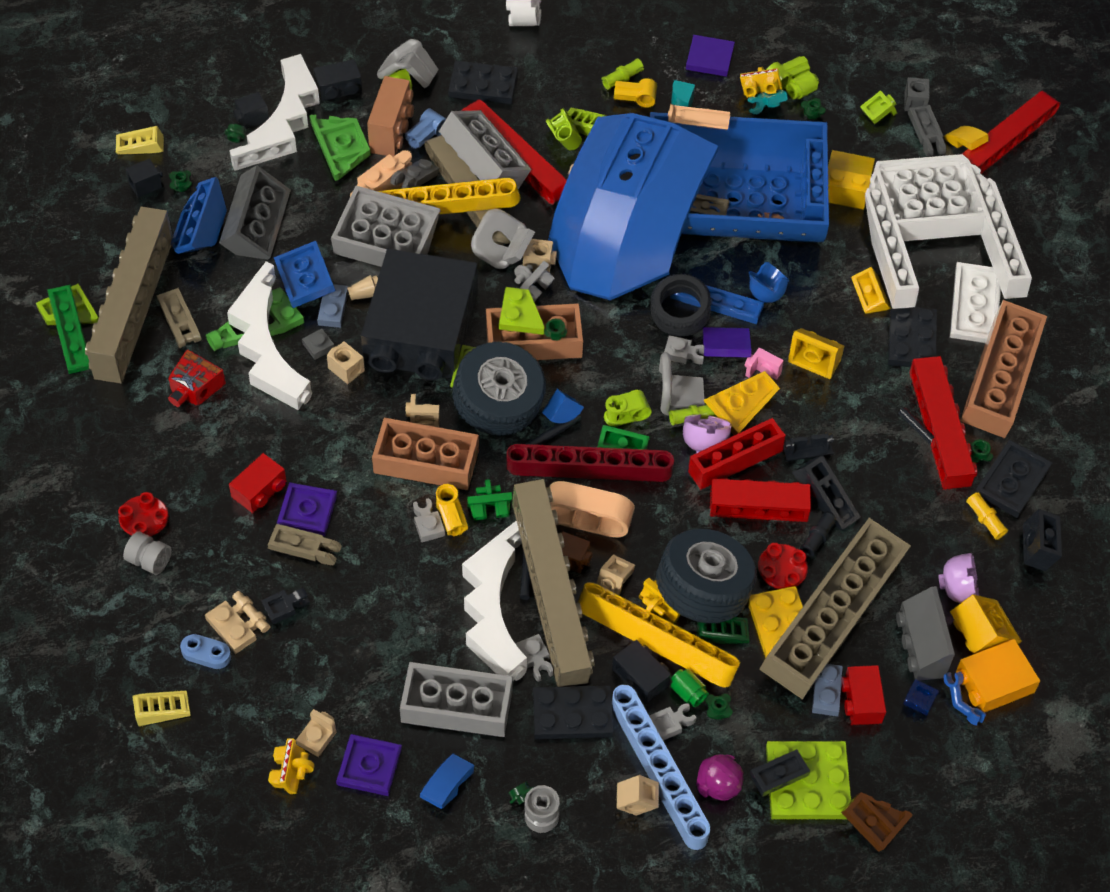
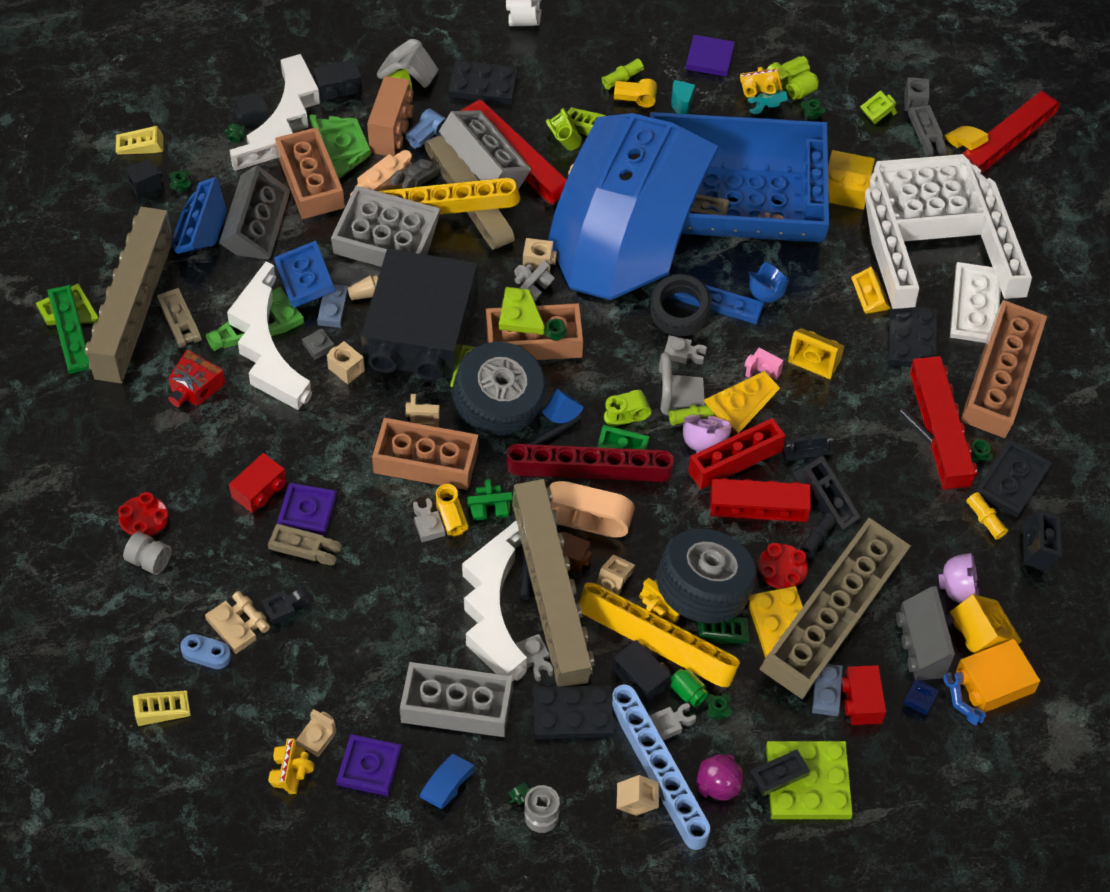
(309, 173): none -> nougat brick
(513, 229): light grey piece -> none
(699, 117): light nougat piece -> none
(726, 342): dark purple tile -> none
(875, 819): reddish brown wing -> none

